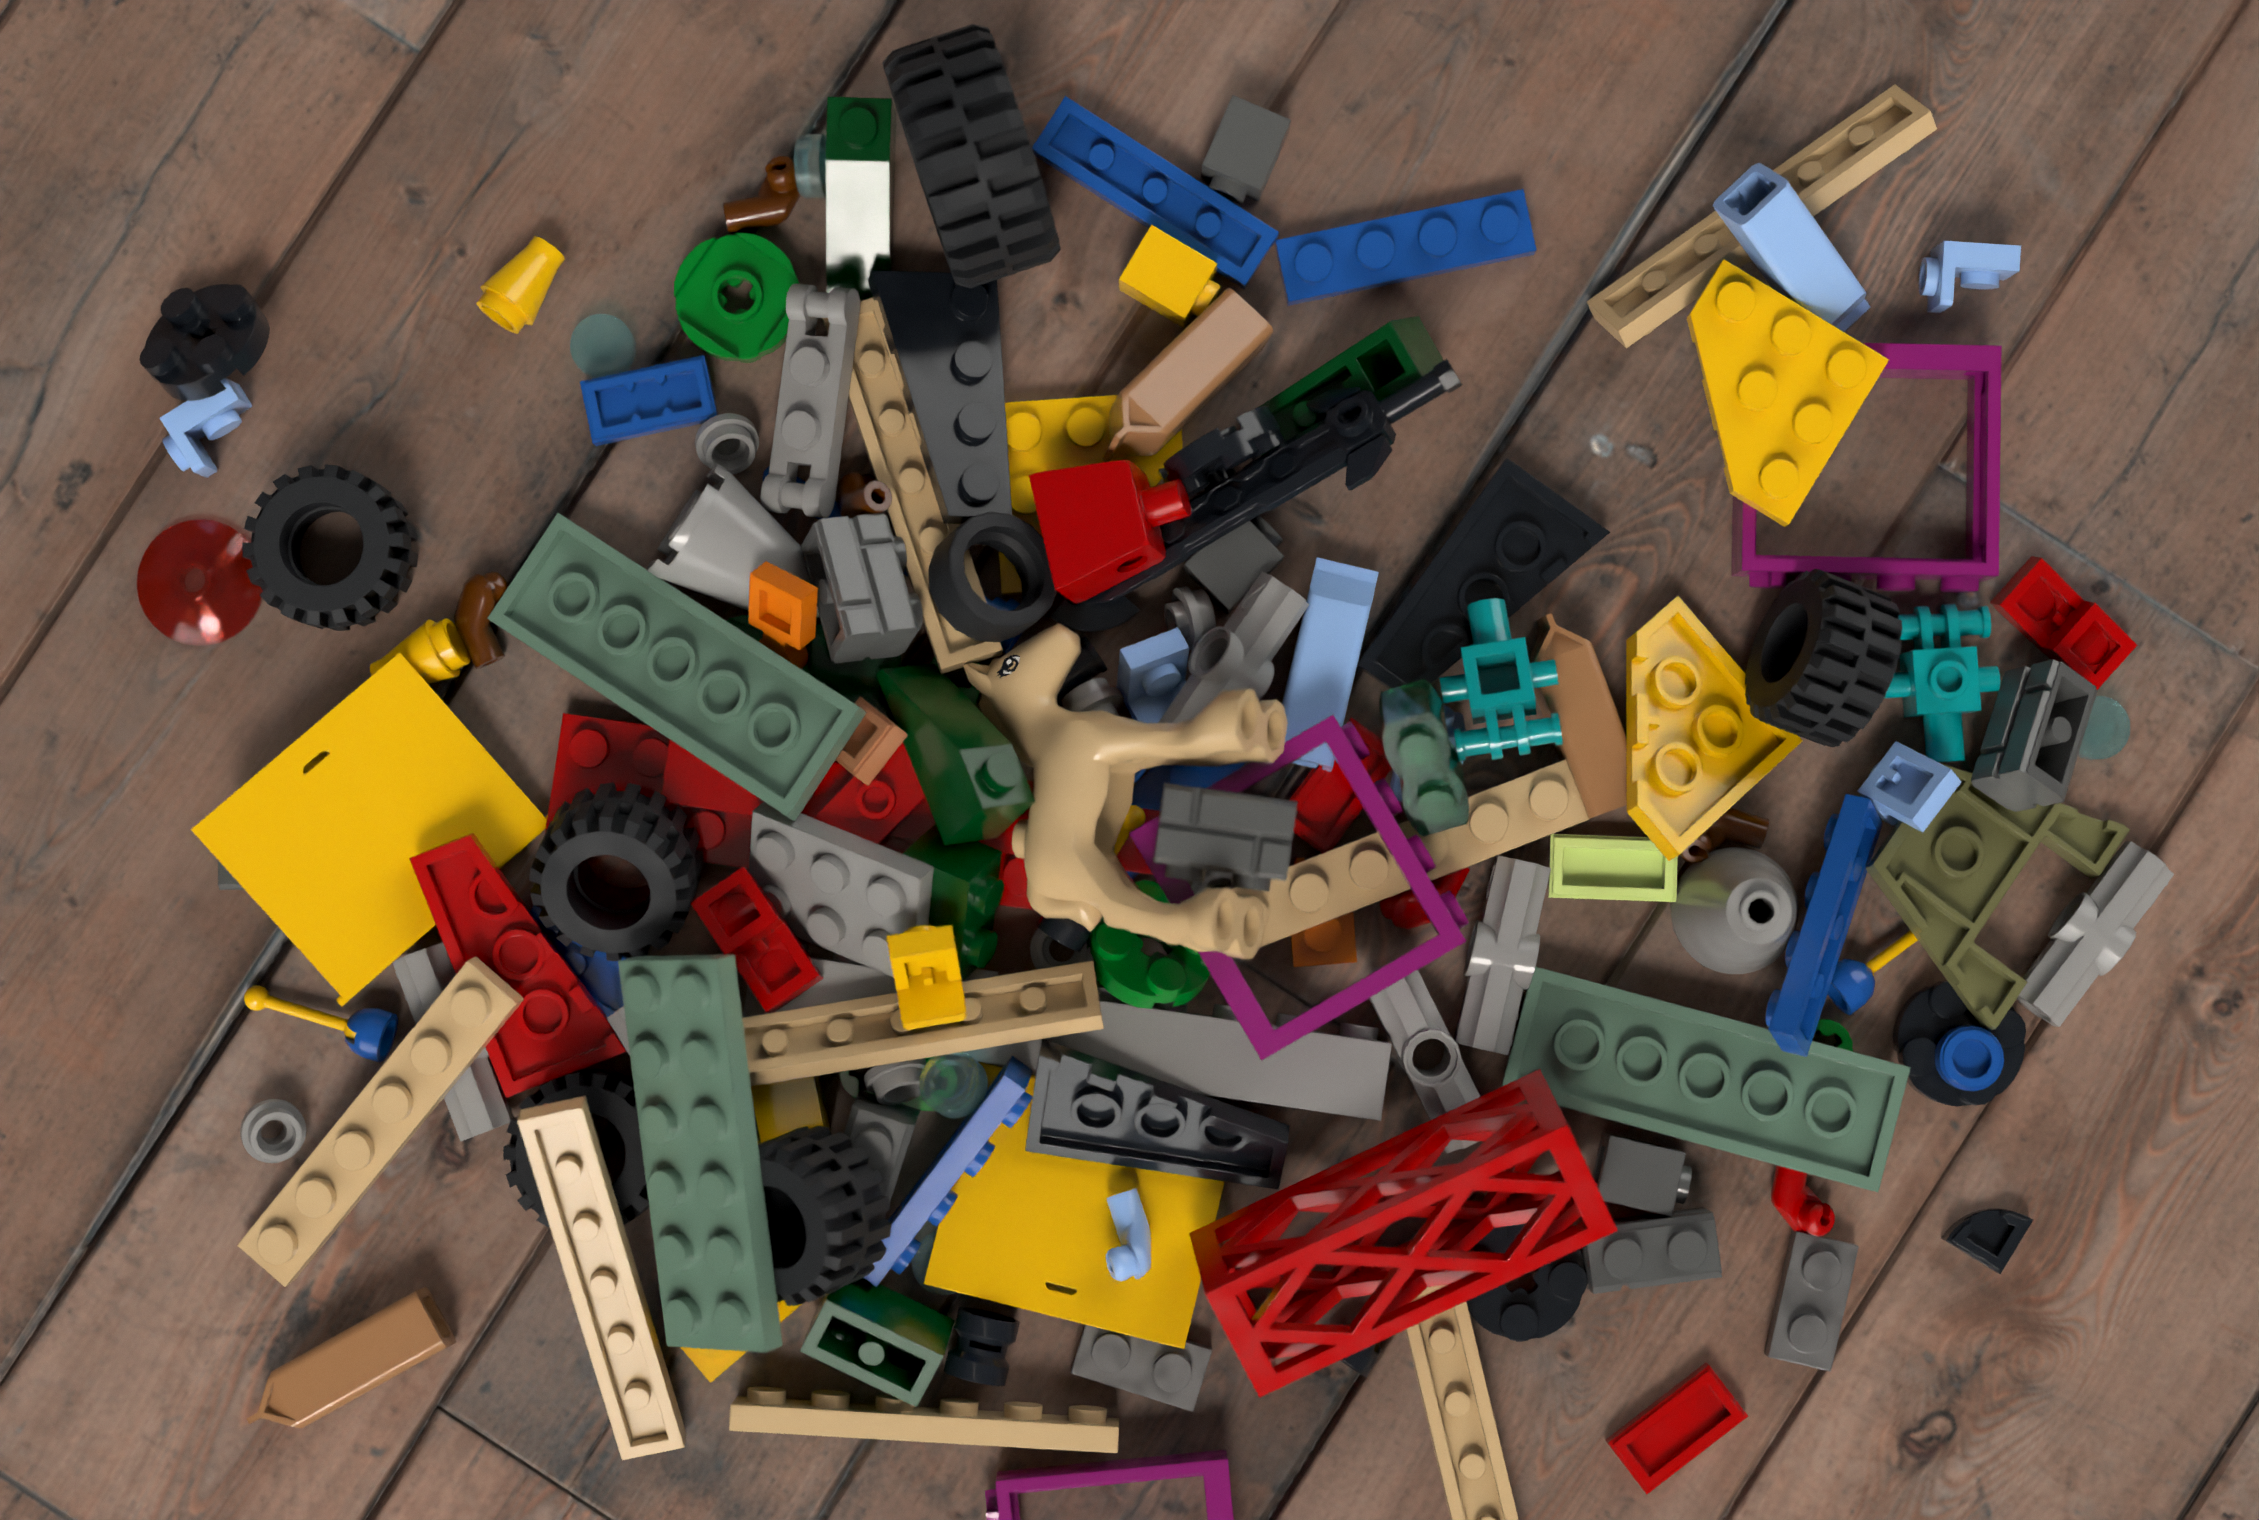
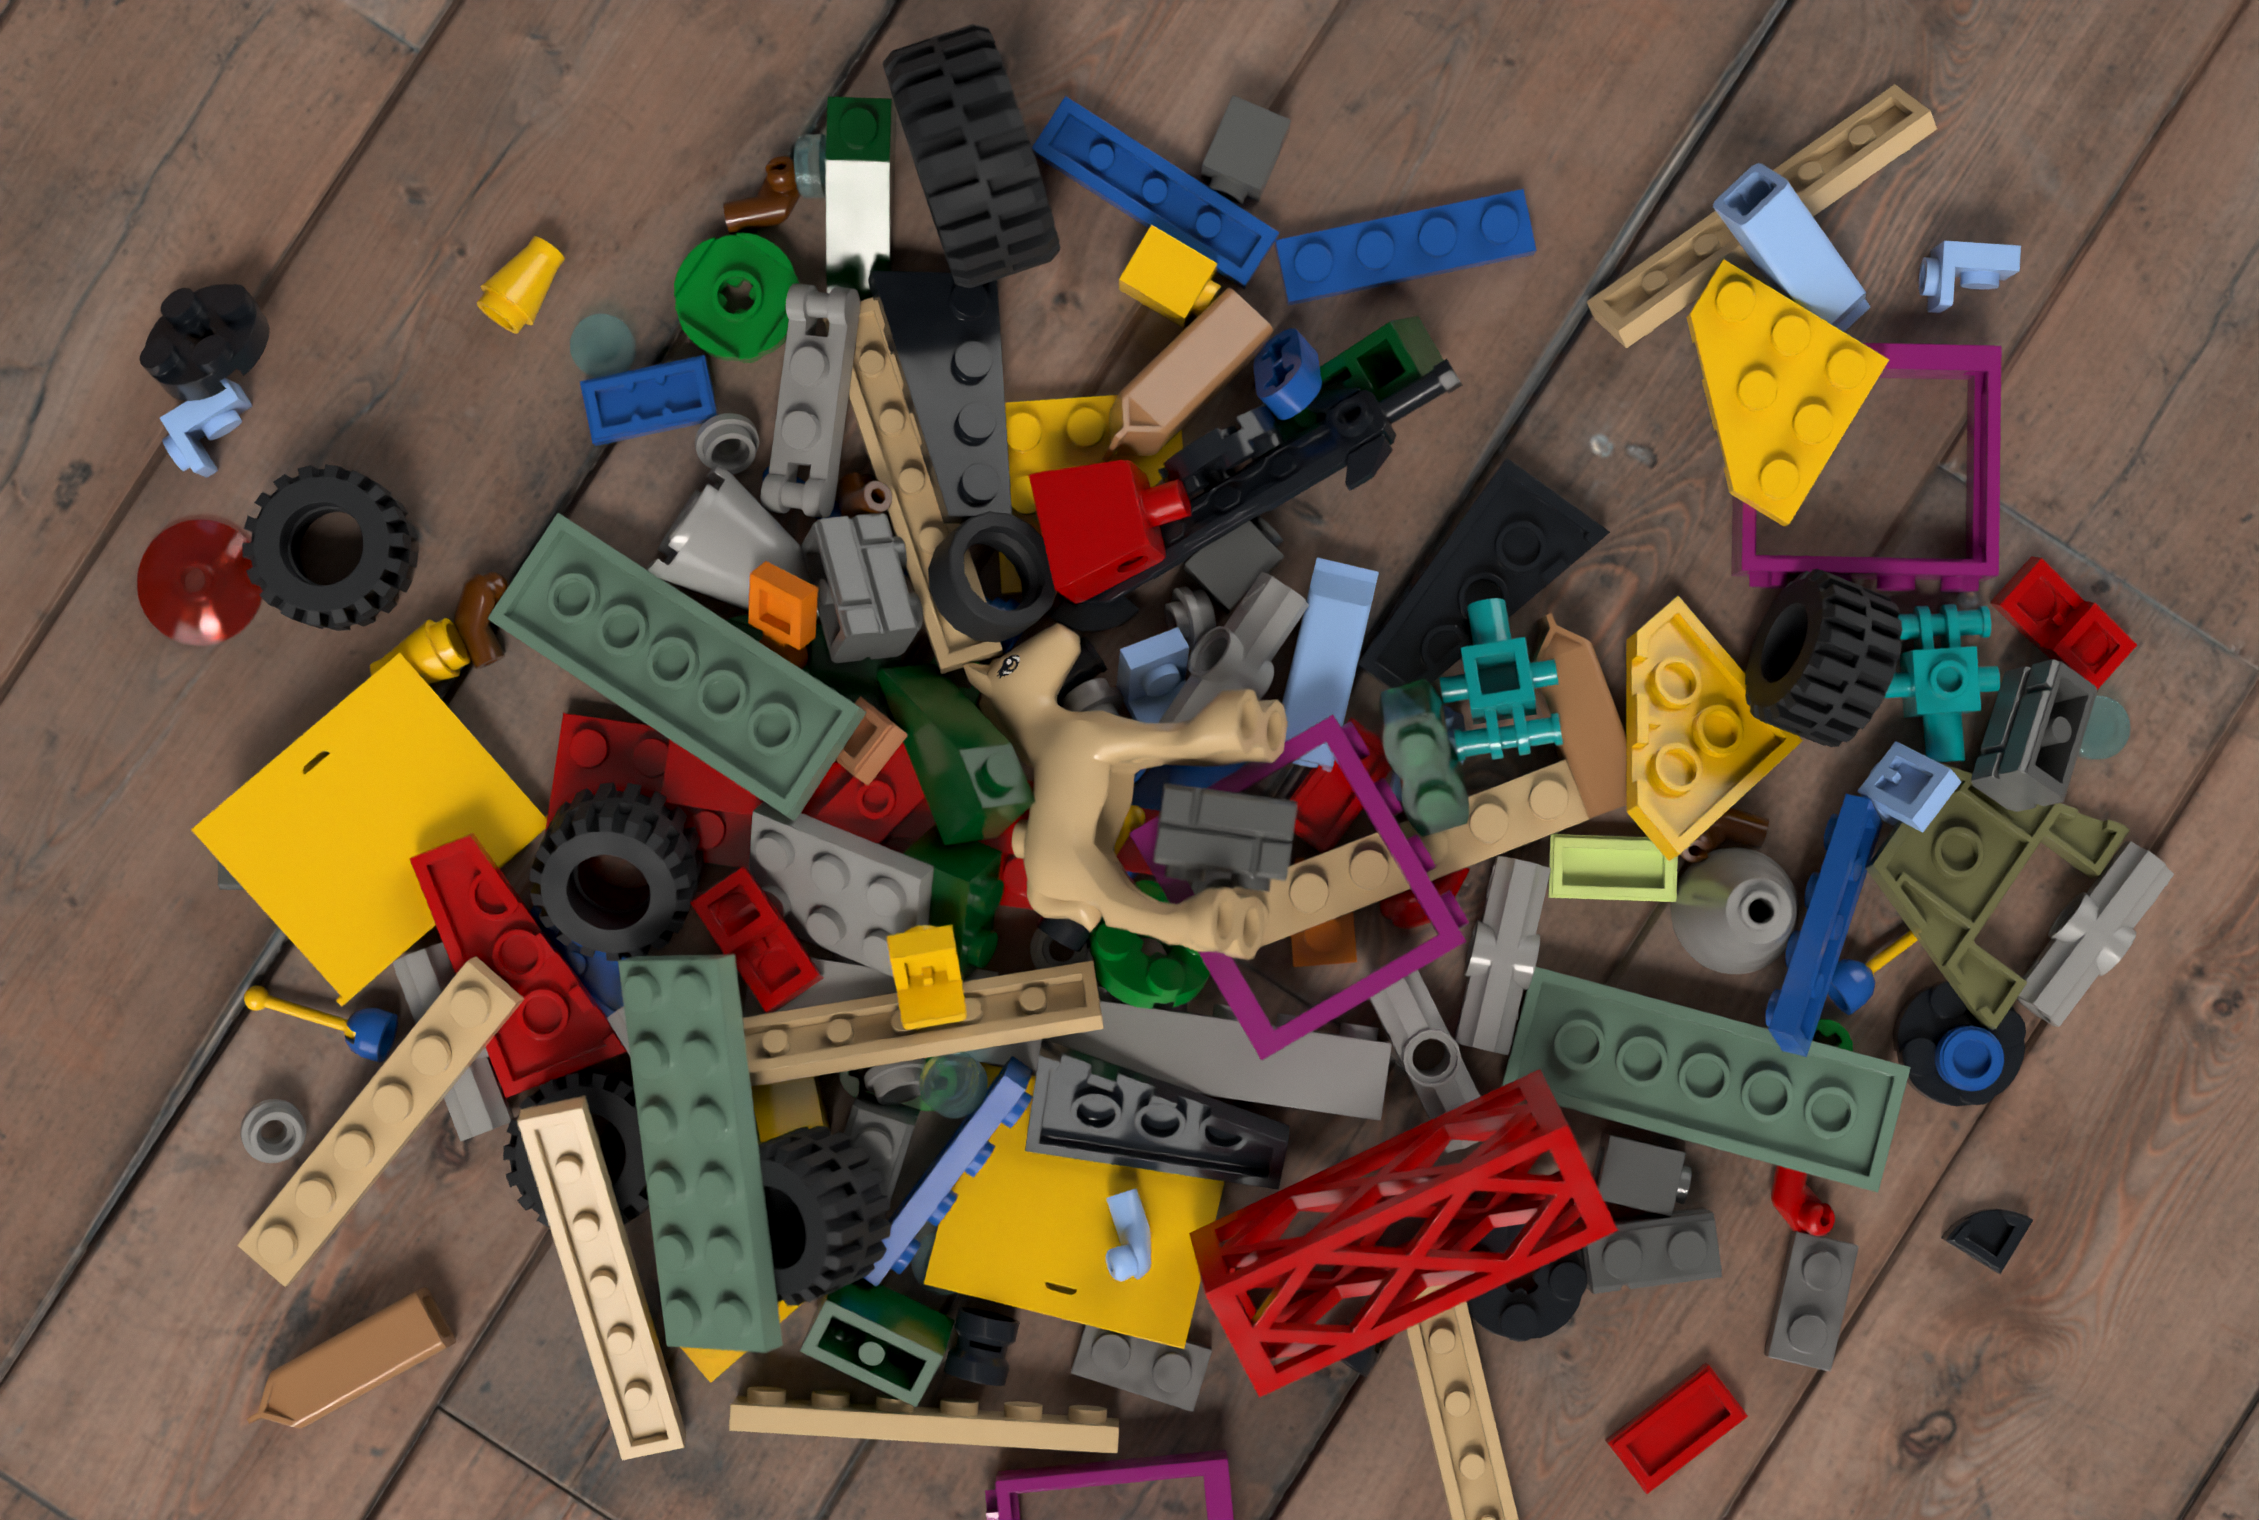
(1287, 374): none -> blue beam

